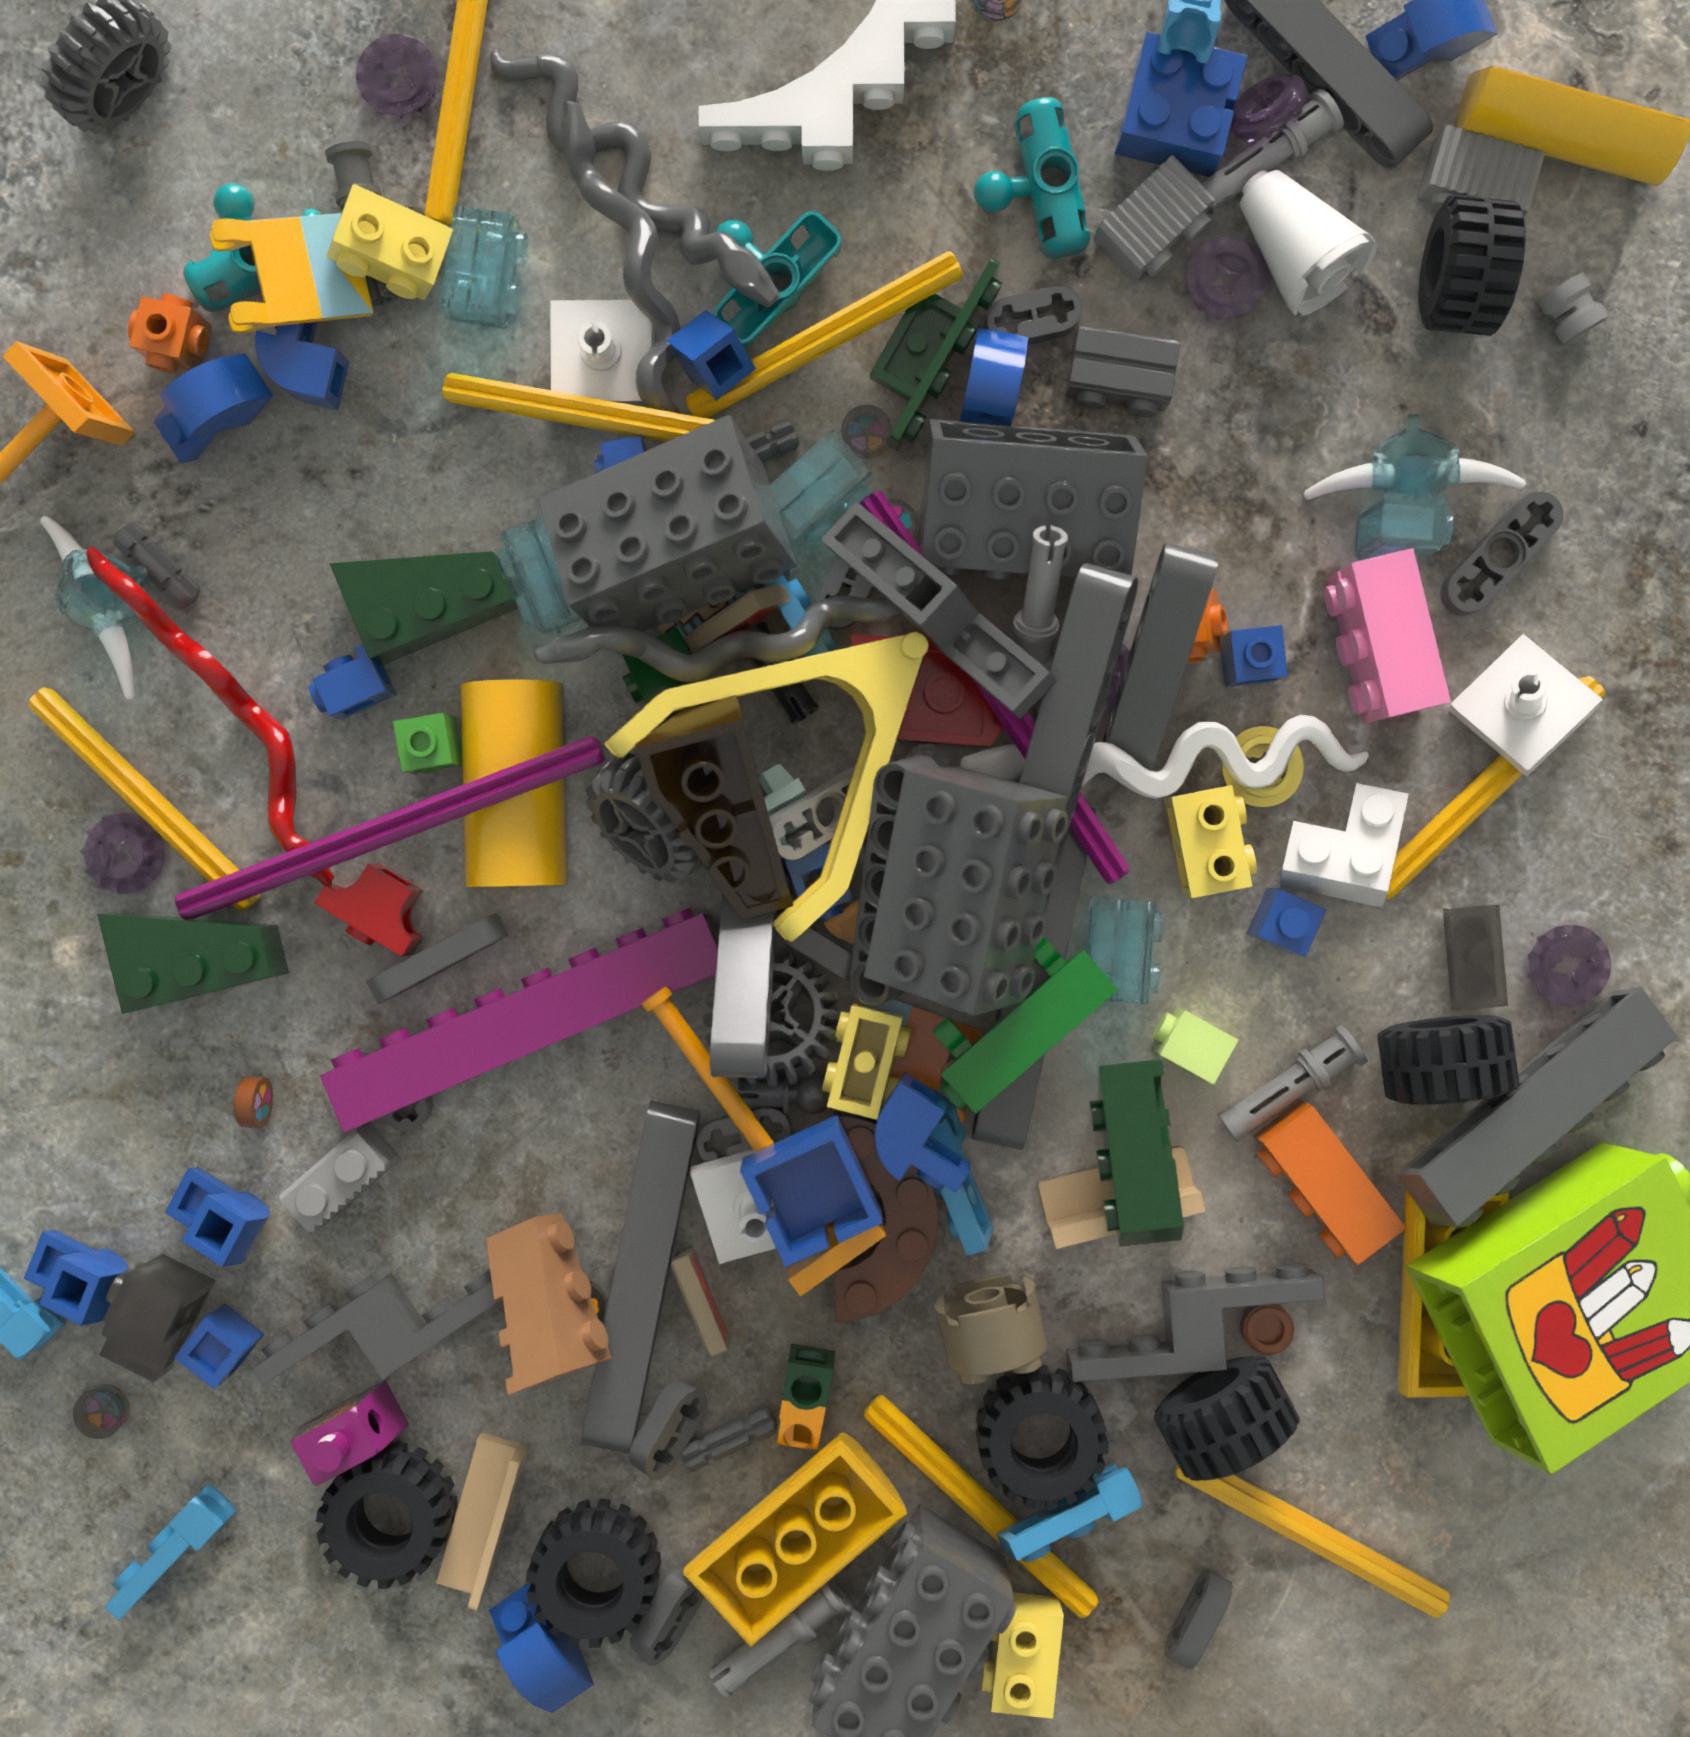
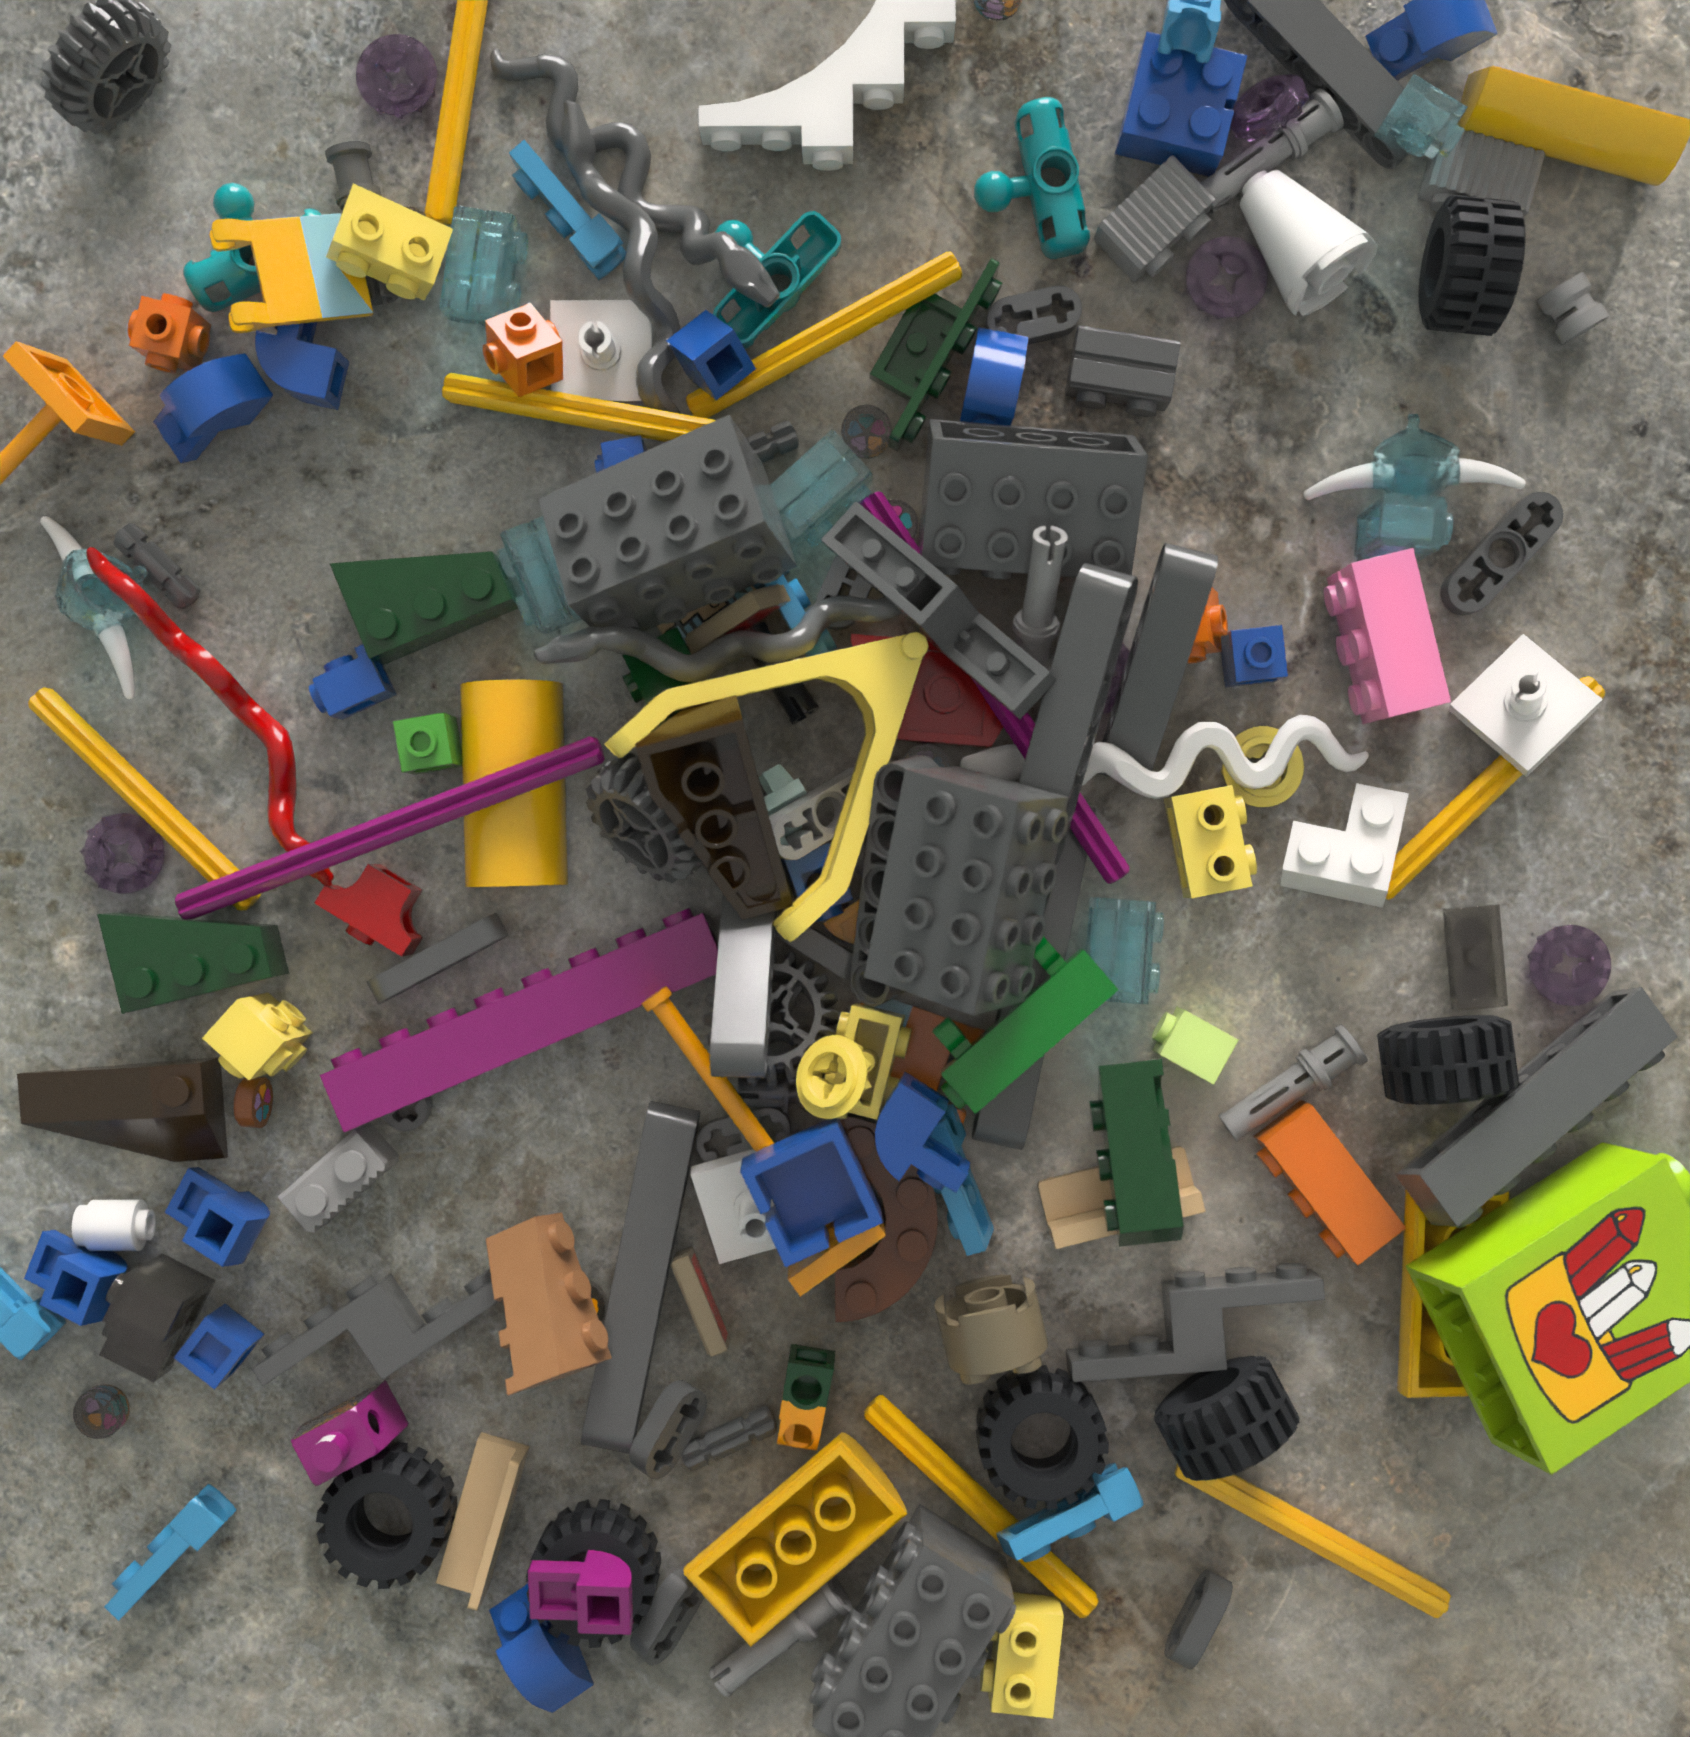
(113, 1225): none -> white brick
(143, 1107): none -> dark brown wedge
(259, 1036): none -> light yellow brick
(524, 349): none -> orange brick
(587, 1591): none -> magenta brick
(593, 238): none -> dark azure plate
(832, 1055): none -> light yellow gear
(1267, 1328): dark orange tile -> none
(1286, 921): blue brick -> none
(1424, 120): none -> clear light blue brick

